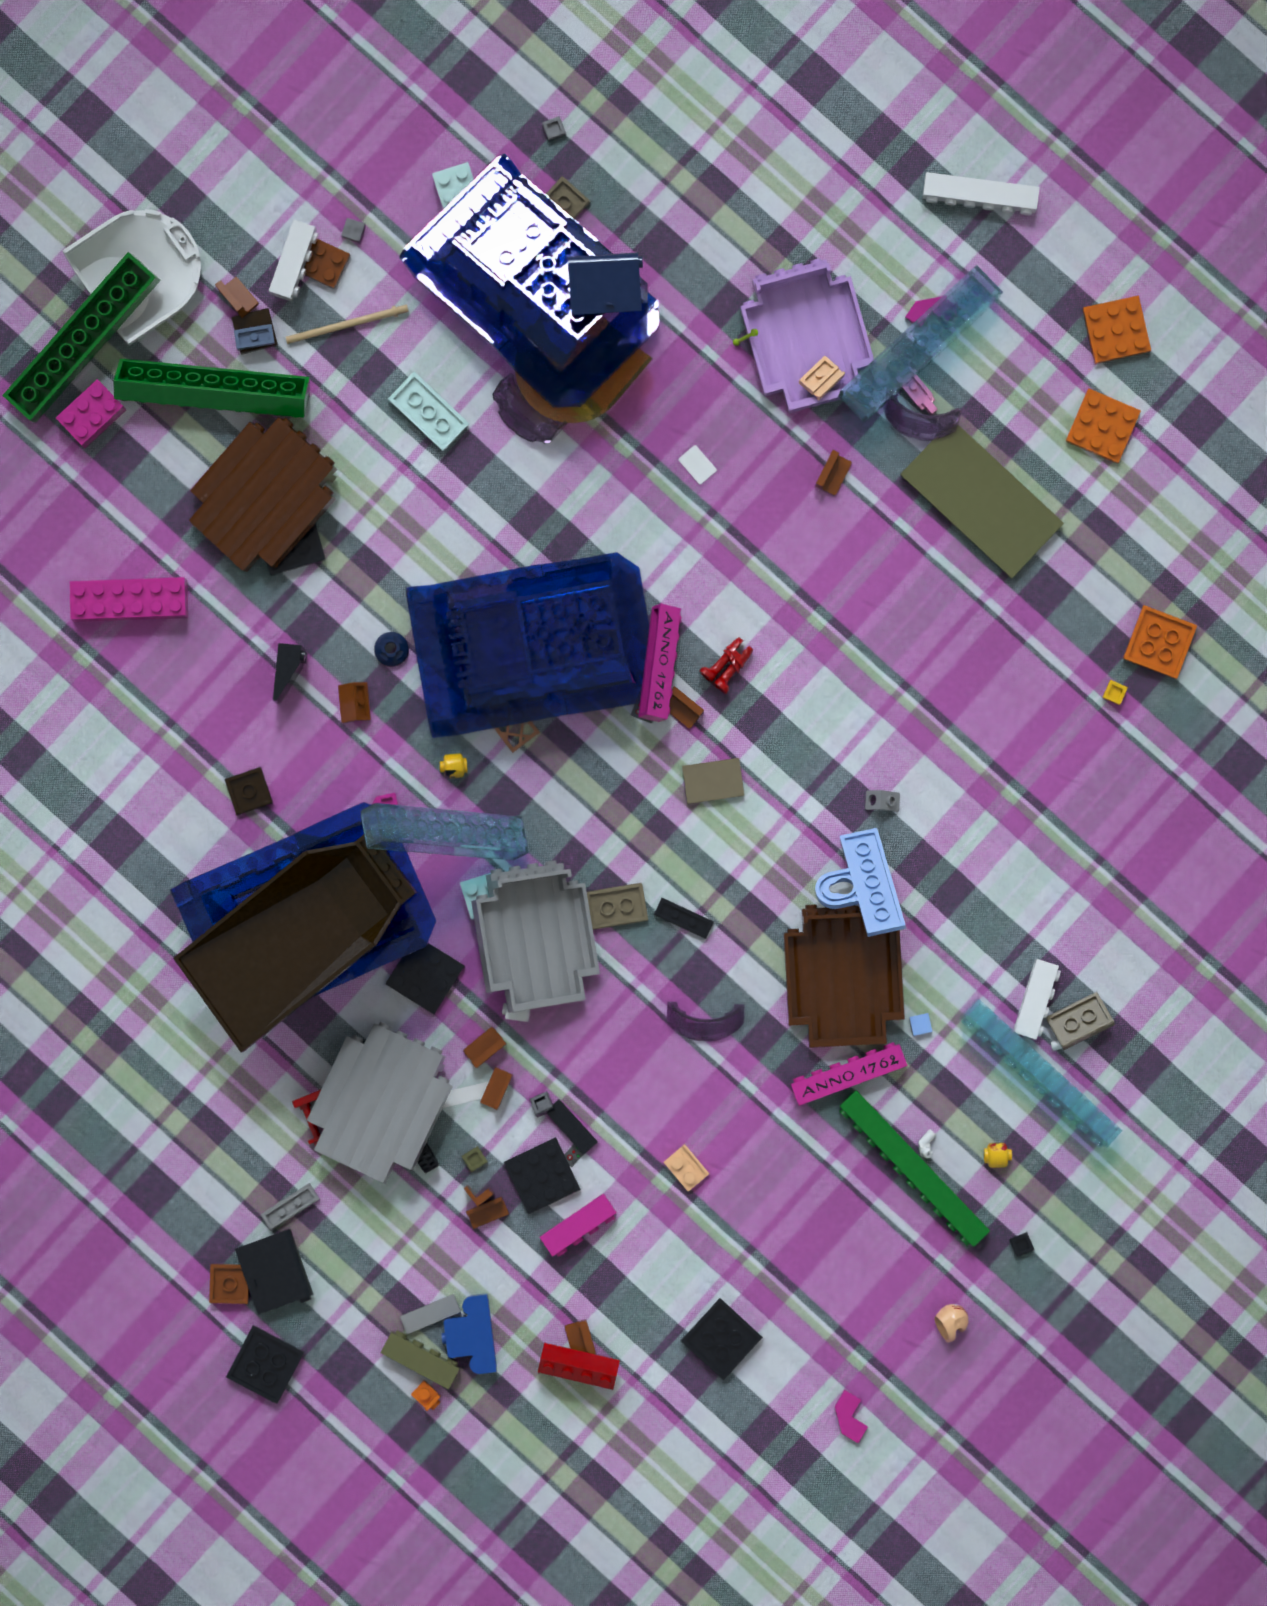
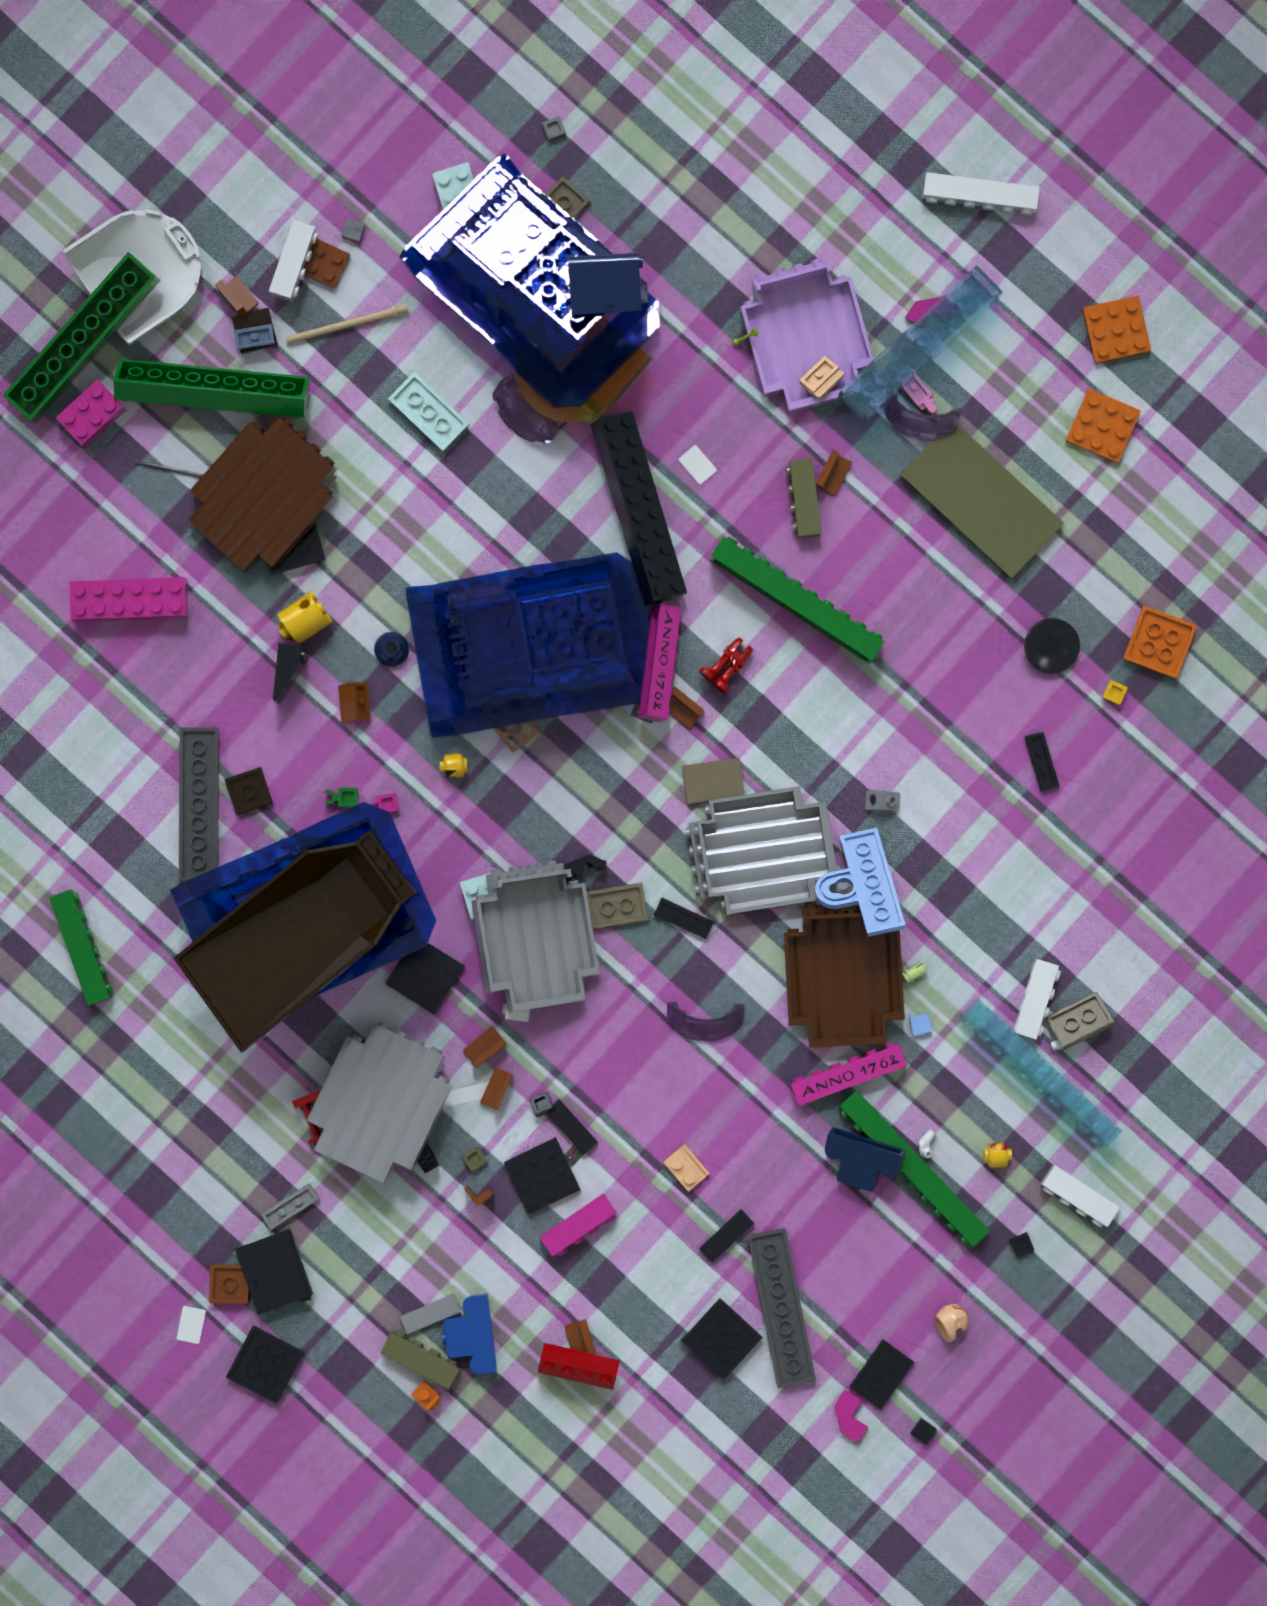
(80, 947): none -> green brick
(169, 468): none -> dark grey piece
(191, 1324): none -> white sticker
(198, 801): none -> dark grey plate
(303, 619): none -> yellow cylinder
(345, 797): none -> green plate
(444, 832): clear light blue brick -> none
(487, 1212): dark orange panel -> none
(577, 866): none -> black slope
(638, 508): none -> black brick
(726, 1235): none -> black tile
(761, 850): none -> light grey panel
(781, 1307): none -> dark grey plate
(797, 600): none -> green brick
(804, 498): none -> olive brick
(862, 1159): none -> dark blue brick
(881, 1374): none -> black tile
(914, 972): none -> yellowish green pin
(923, 1431): none -> black tile
(1041, 761): none -> black tile
(1052, 645): none -> black piece
(1079, 1195): none -> white brick

